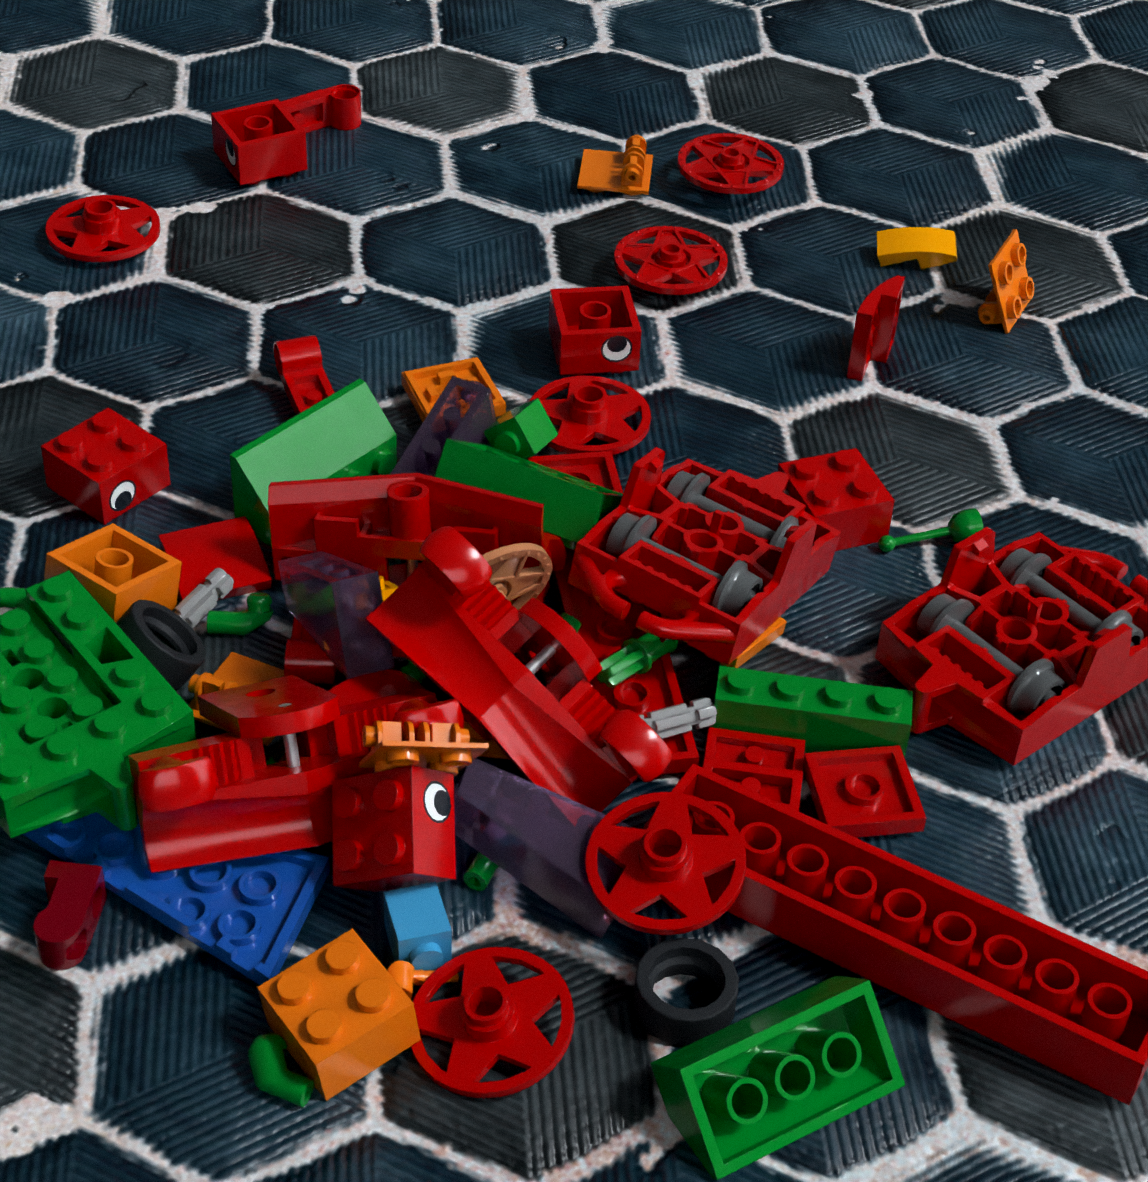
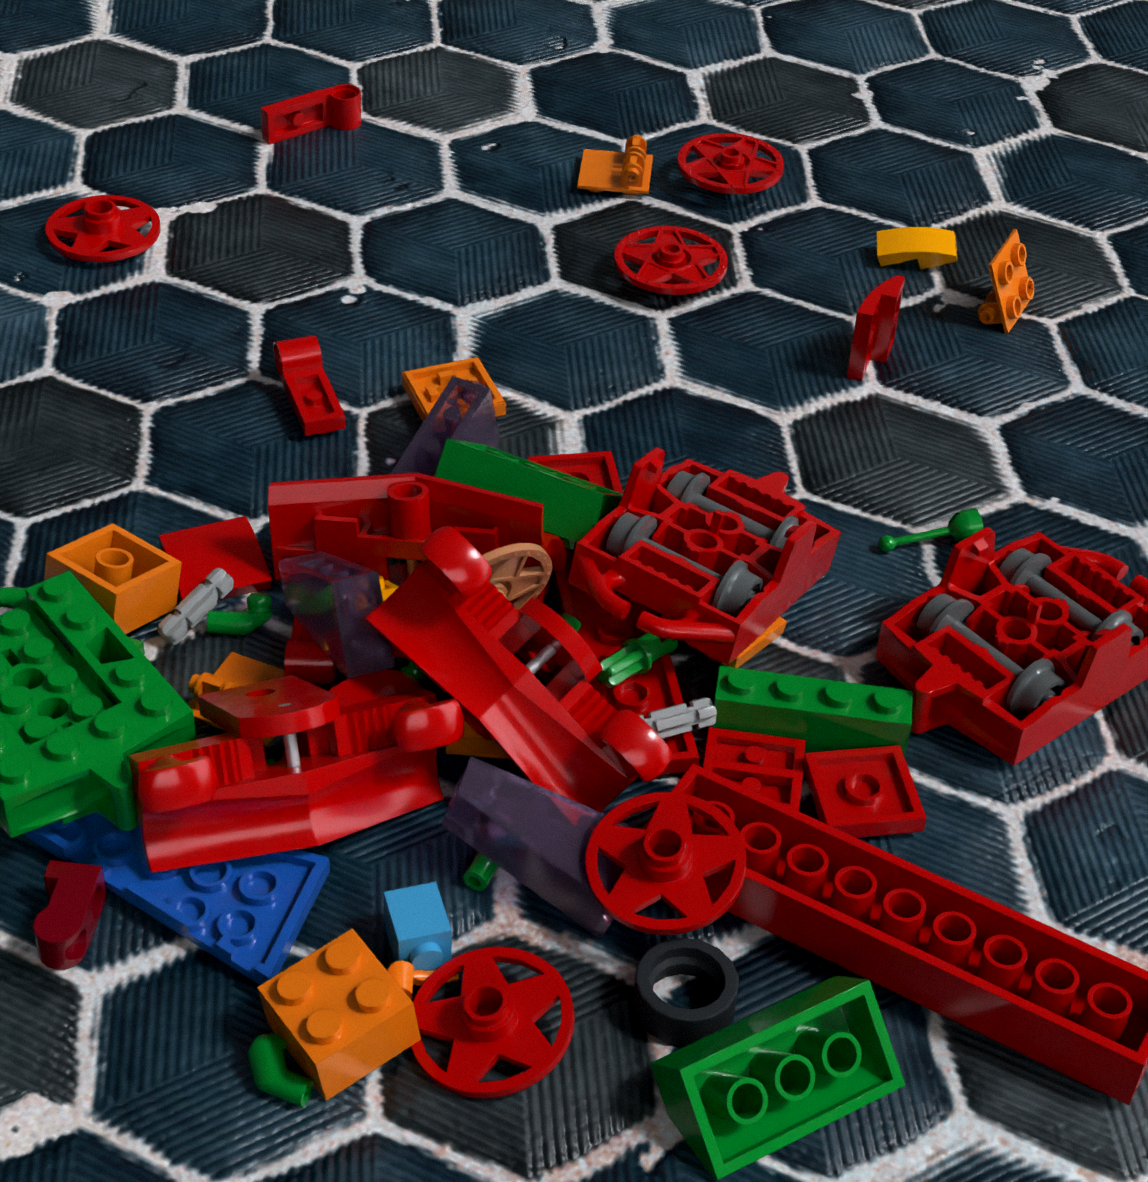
(106, 465): red brick -> none
(164, 640): black tyre -> none
(259, 141): red brick -> none
(329, 440): slope -> none
(393, 829): red brick -> none
(440, 748): orange hinge -> none
(522, 430): green brick -> none
(593, 413): red wheel -> none
(594, 330): red brick -> none
(842, 493): red brick -> none

